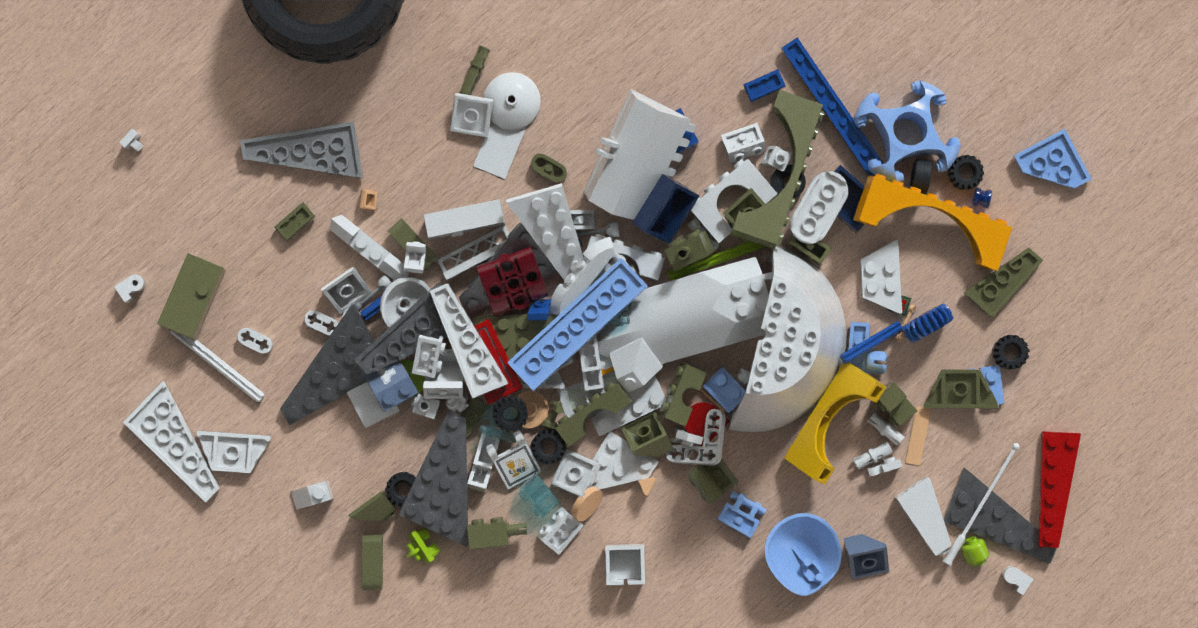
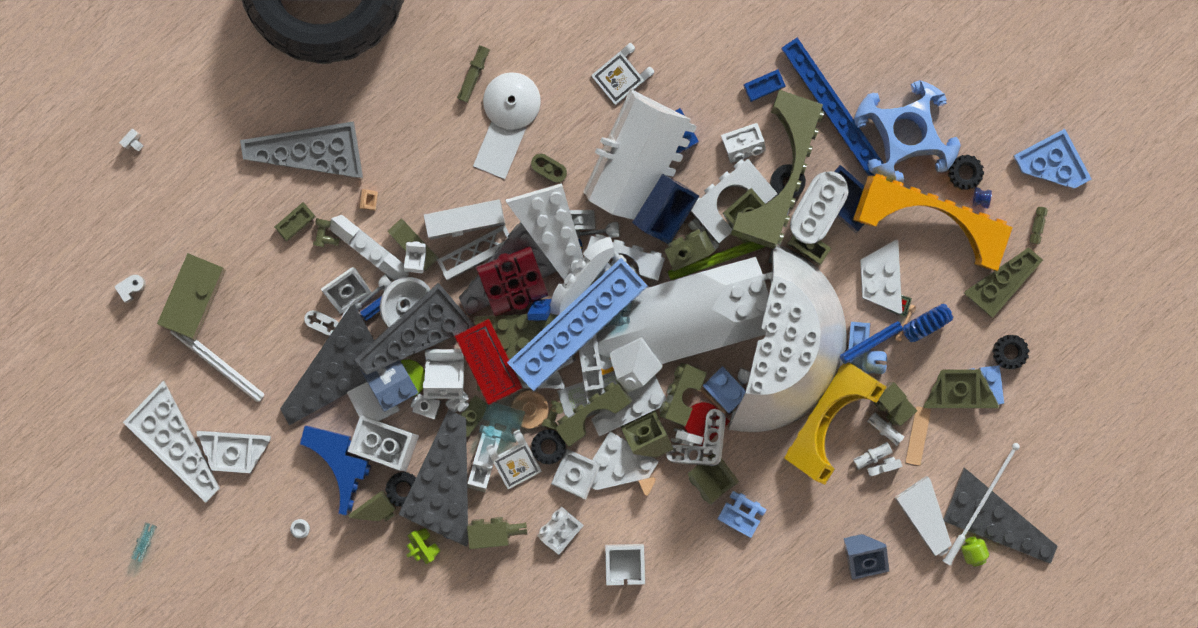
(143, 542): none -> clear light blue pin
(252, 344): white beam -> none
(300, 528): none -> white plate
(312, 495): white slope -> none
(321, 240): none -> olive piece
(346, 468): none -> blue arch
(372, 562): olive beam -> none
(383, 443): none -> white slope
(428, 355): white bracket -> none
(471, 115): white tile -> none
(473, 356): white wing -> none
(513, 424): black tyre -> none
(538, 495): clear light blue brick -> none
(586, 505): light nougat tile -> none
(620, 76): none -> white flag
(776, 158): white bracket -> none
(803, 553): light blue piece -> none
(921, 175): black tyre -> none
(1015, 576): white leg -> none
(1038, 225): none -> olive axle
(1056, 475): red wing -> none

